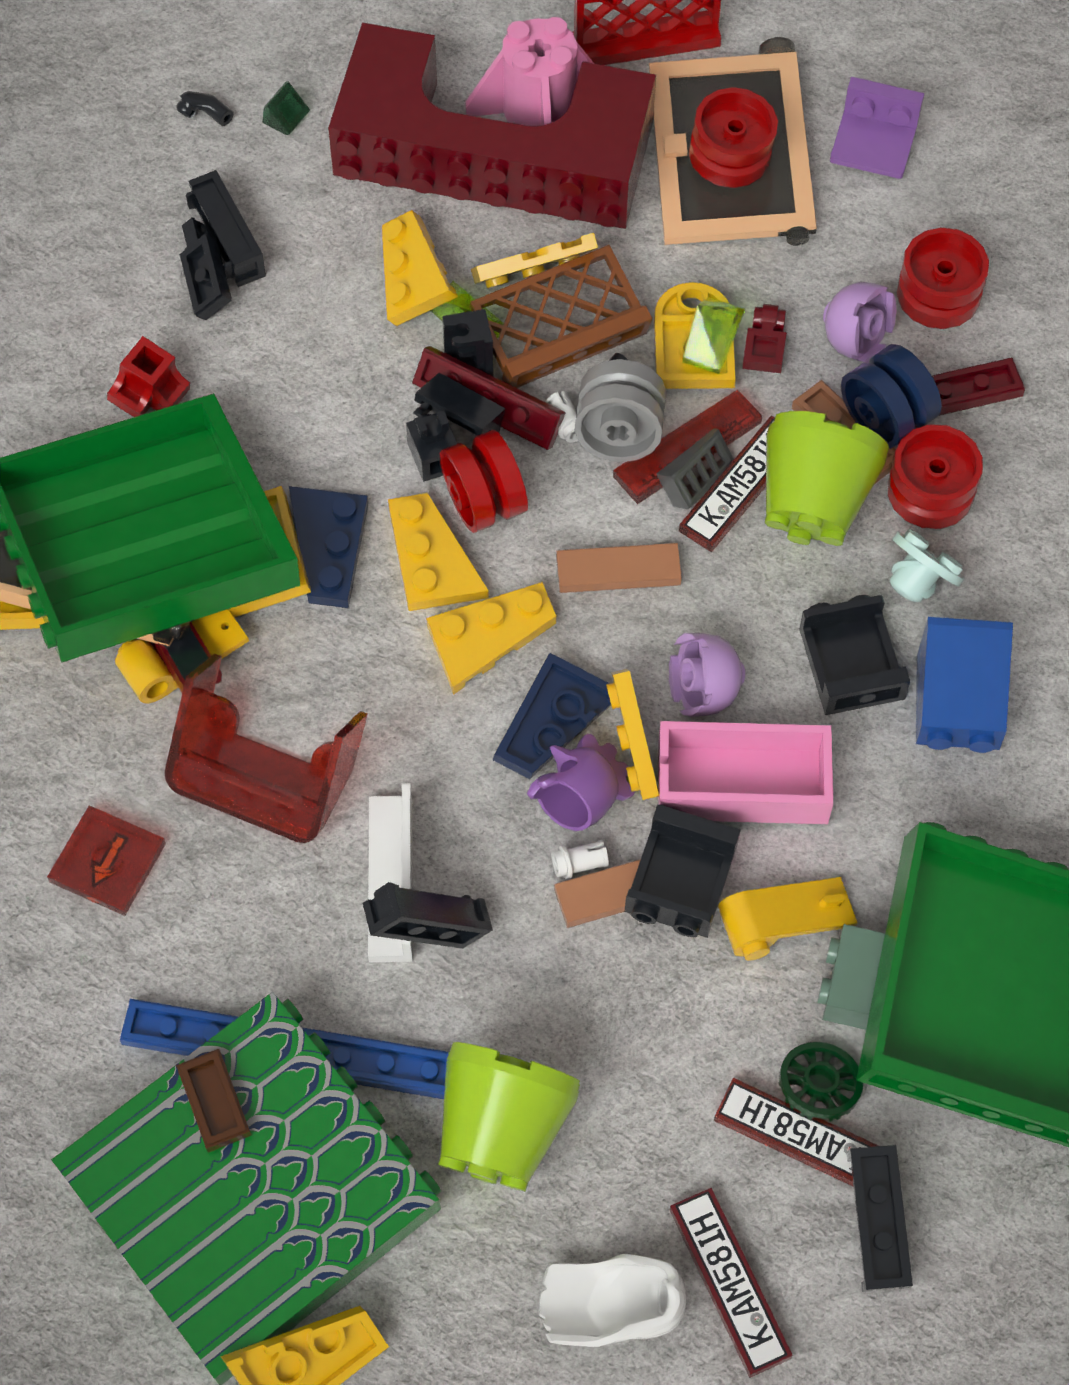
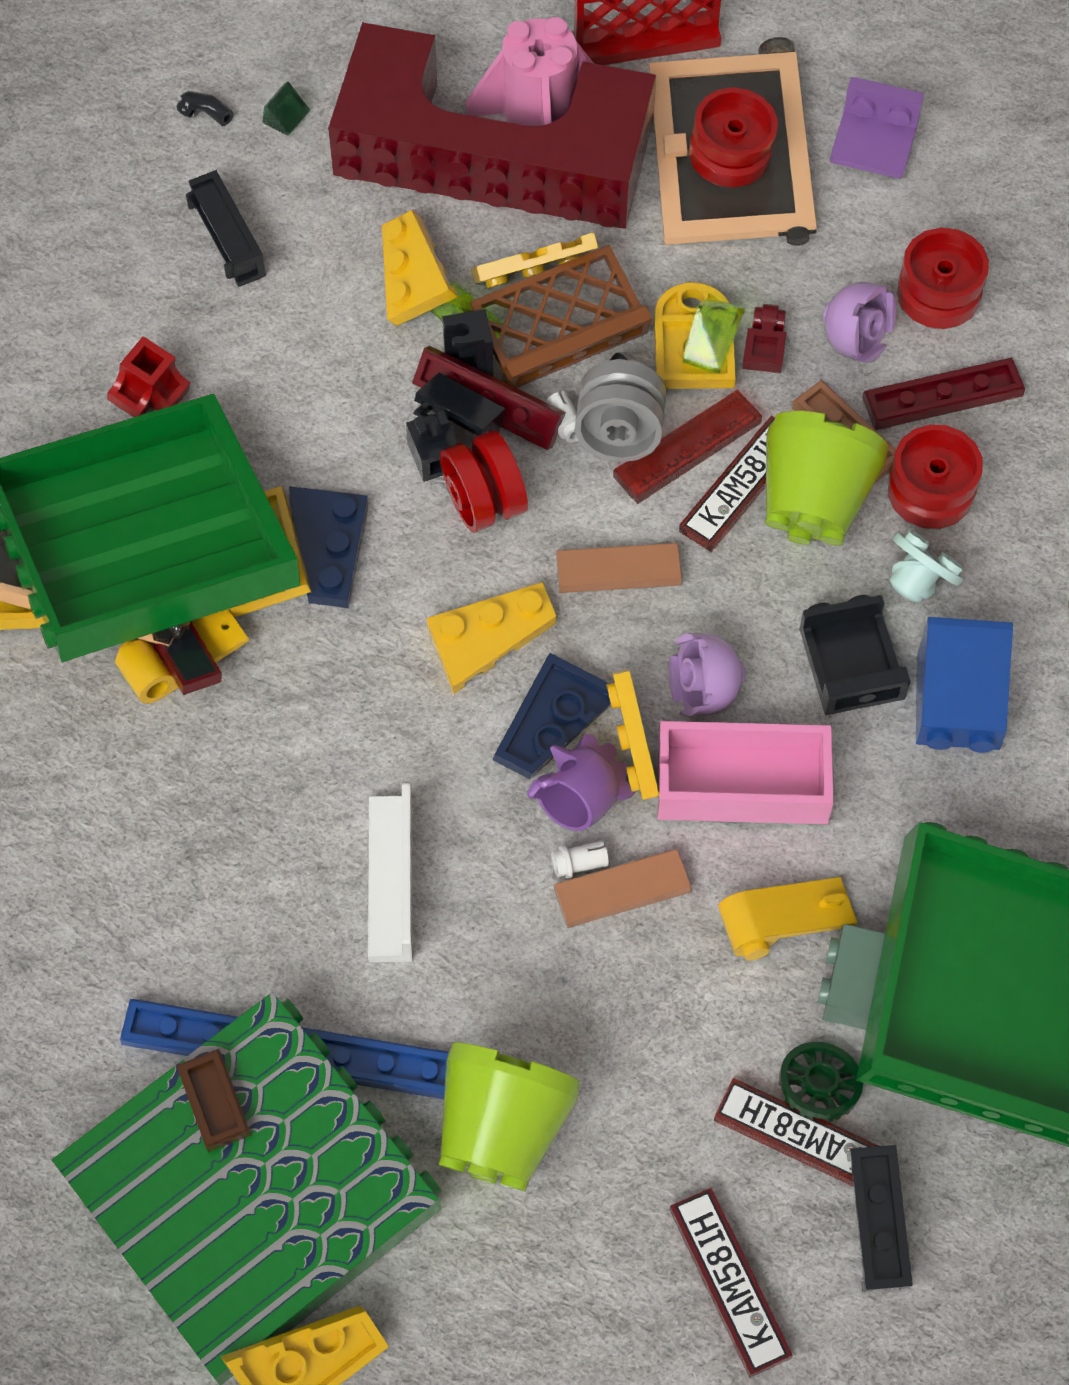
(106, 860): clear red tile -> none
(204, 270): black hinge -> none
(248, 778): clear red windscreen -> none
(426, 916): black container -> none
(430, 557): yellow wing -> none
(611, 1300): white hair -> none
(672, 474): dark grey slope -> none
(682, 872): black panel -> none
(891, 394): dark blue wheel -> none

